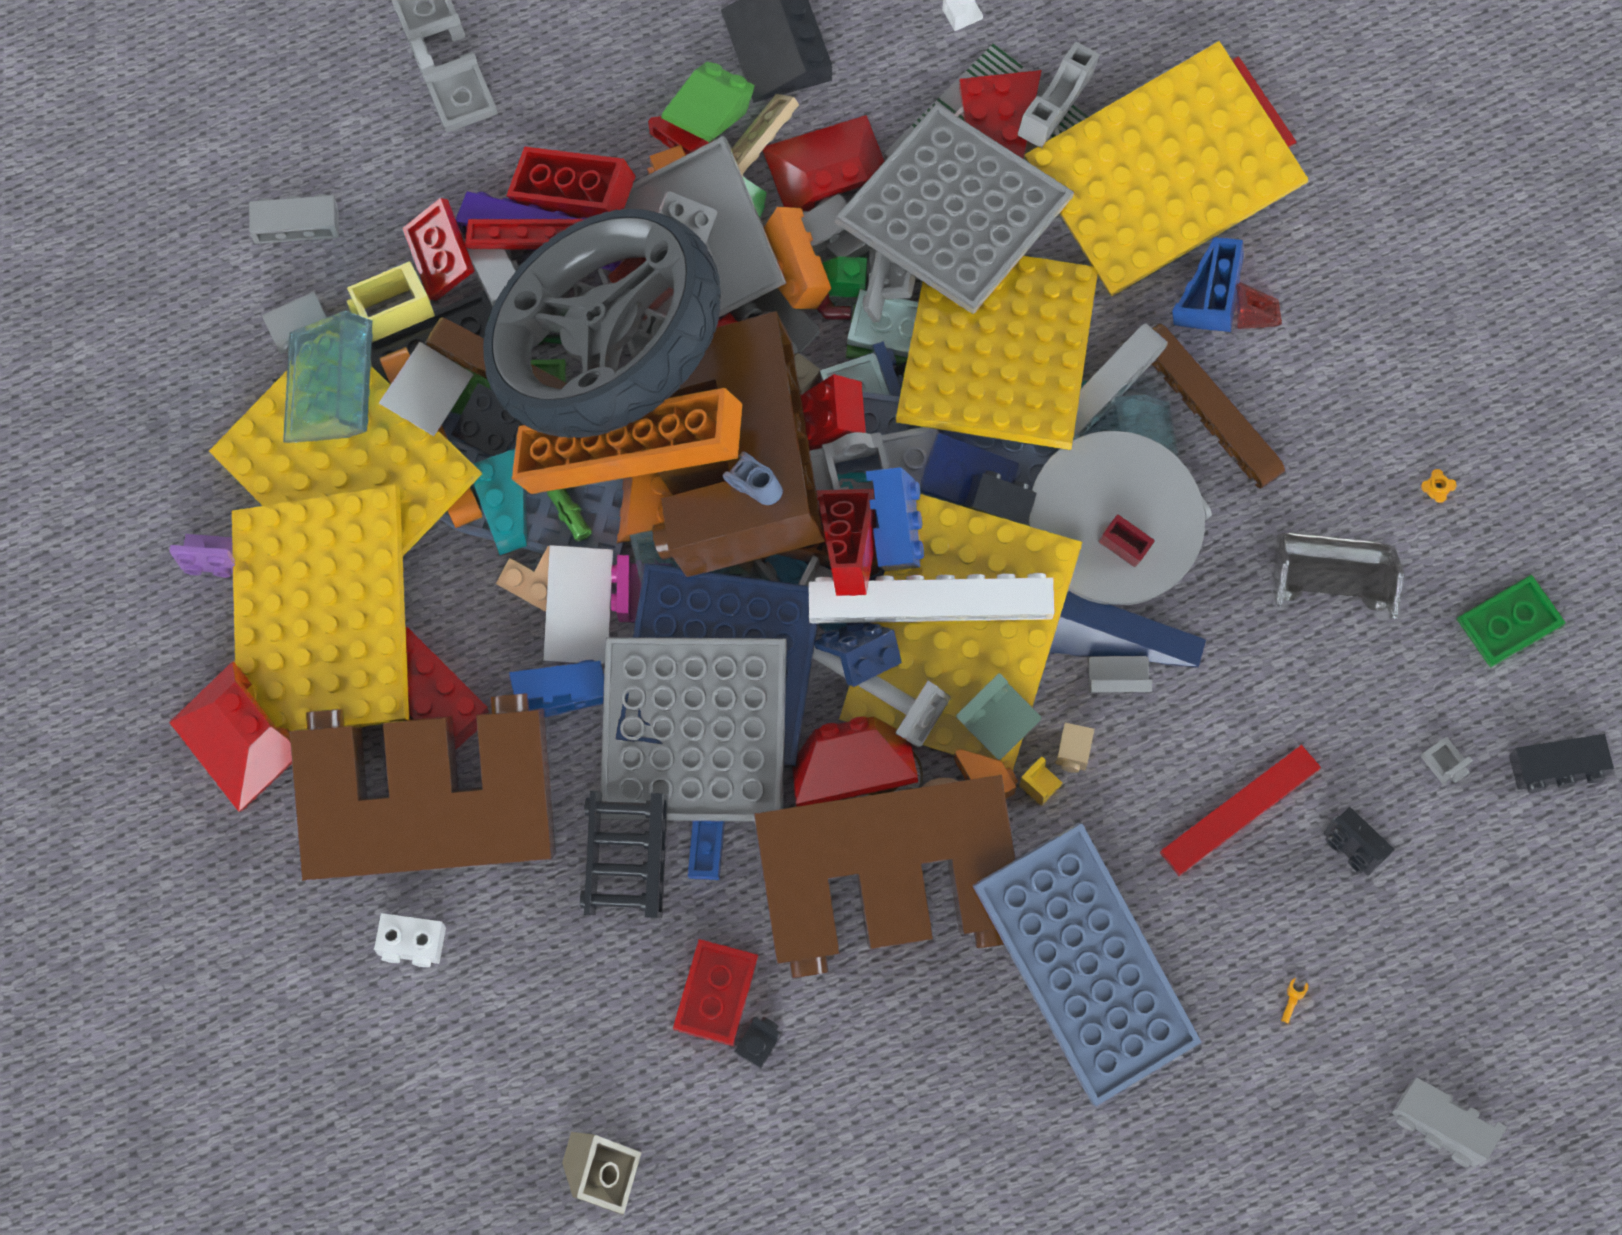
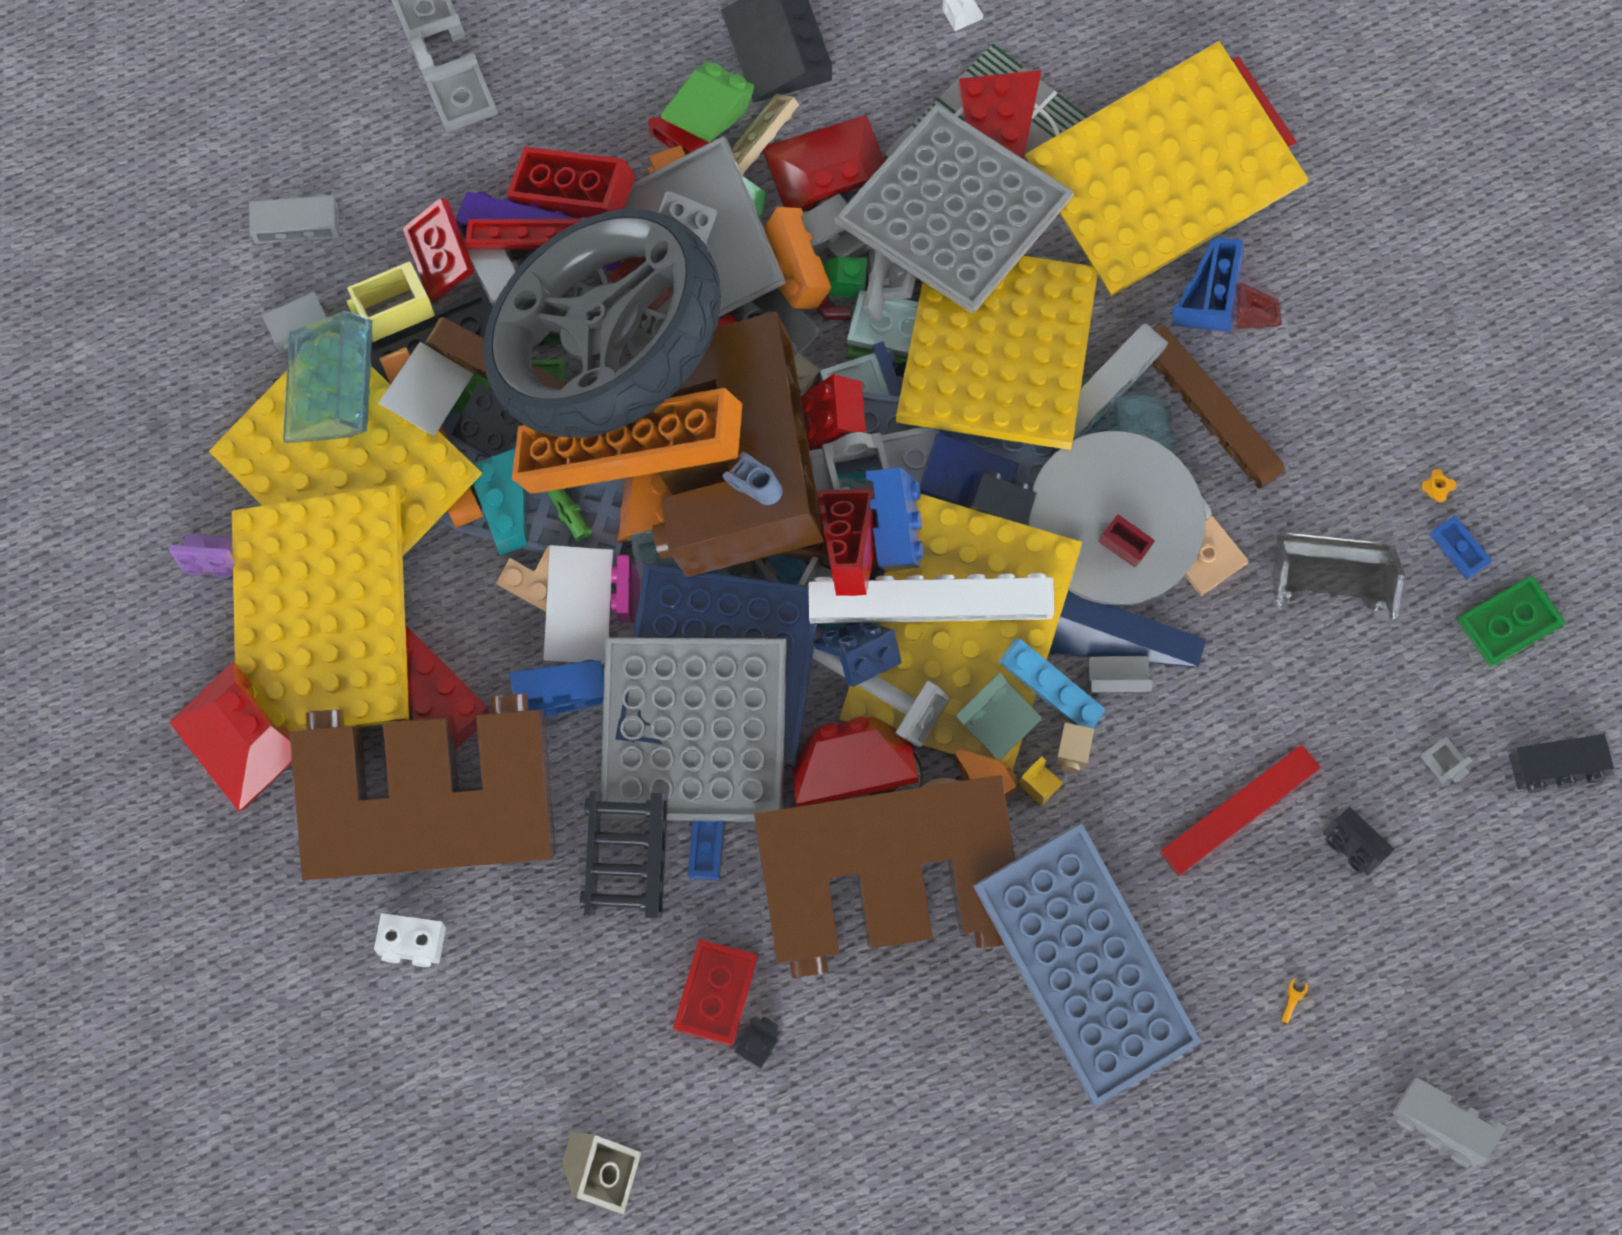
(1051, 684): none -> dark azure plate
(1070, 80): light grey arch -> none
(1216, 559): none -> light nougat plate
(1460, 547): none -> blue plate

